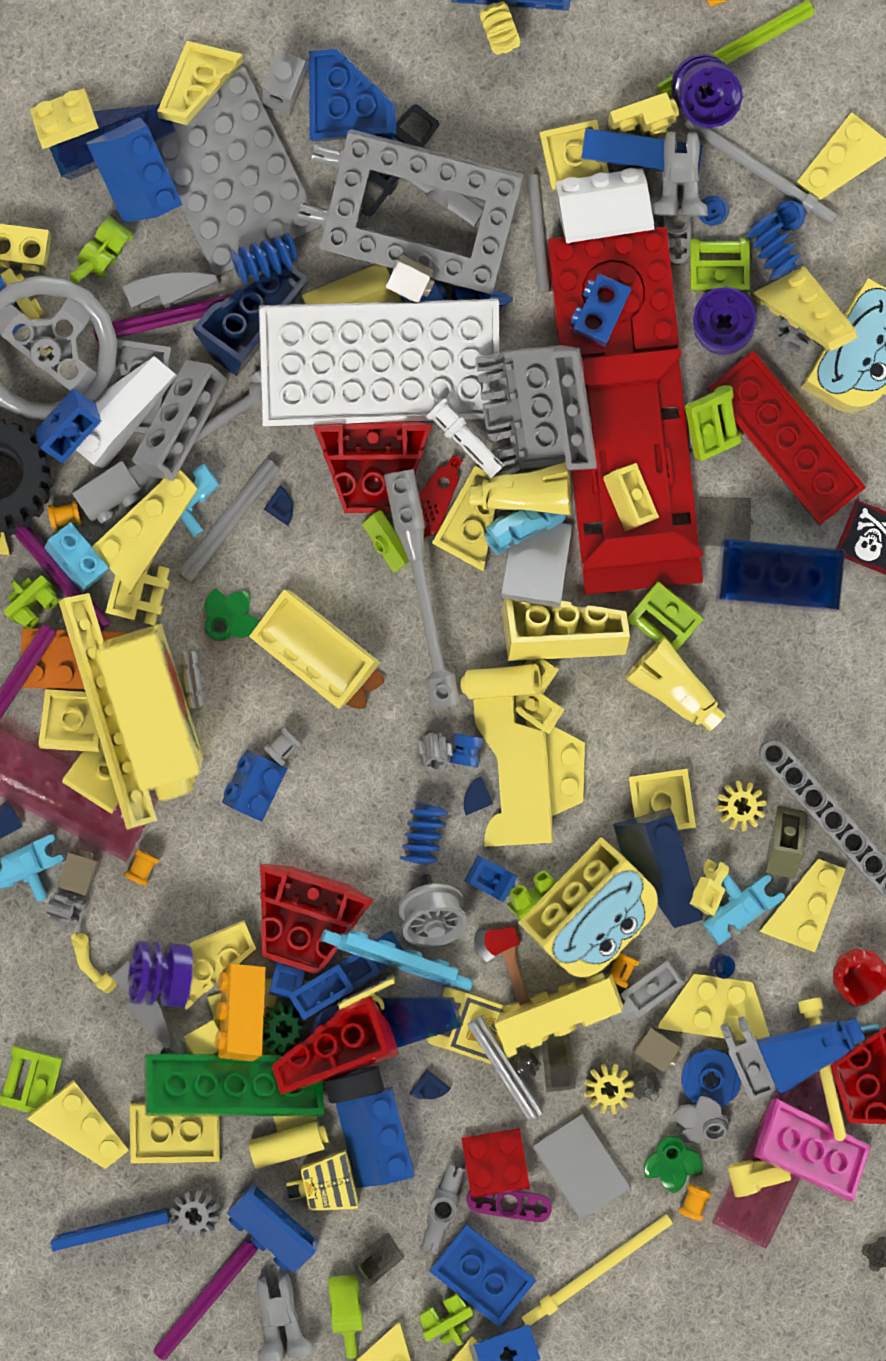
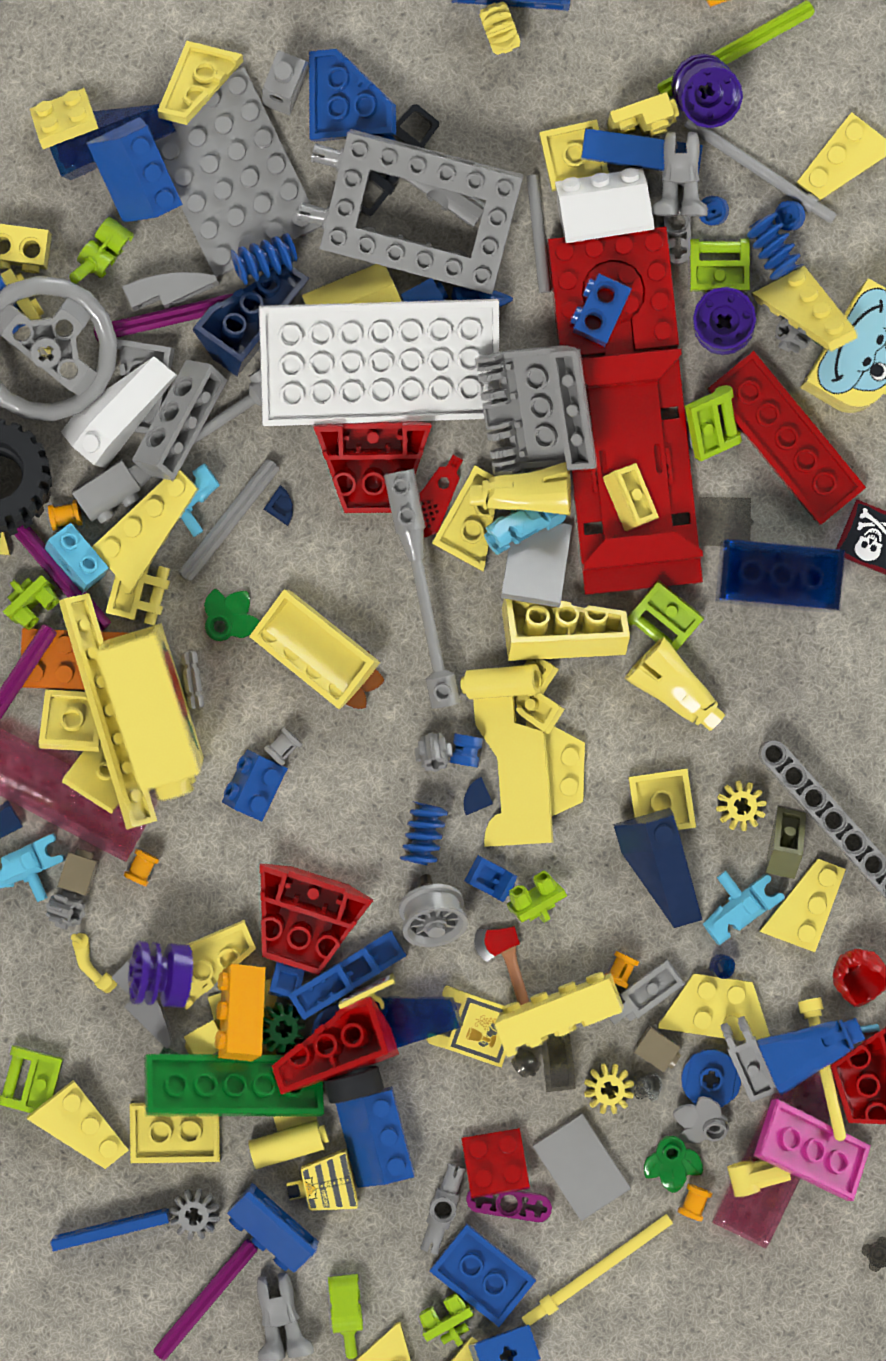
(68, 426): blue brick -> none
(375, 1260): clear smoke slope -> none
(386, 541): lime plate -> none
(408, 961): medium azure plate -> none
(410, 279): brick -> none
(429, 1087): dark blue tile -> none
(456, 428): white pin -> none
(505, 1068): light grey axle -> none
(592, 911): brick -> none
(709, 889): light yellow plate -> none

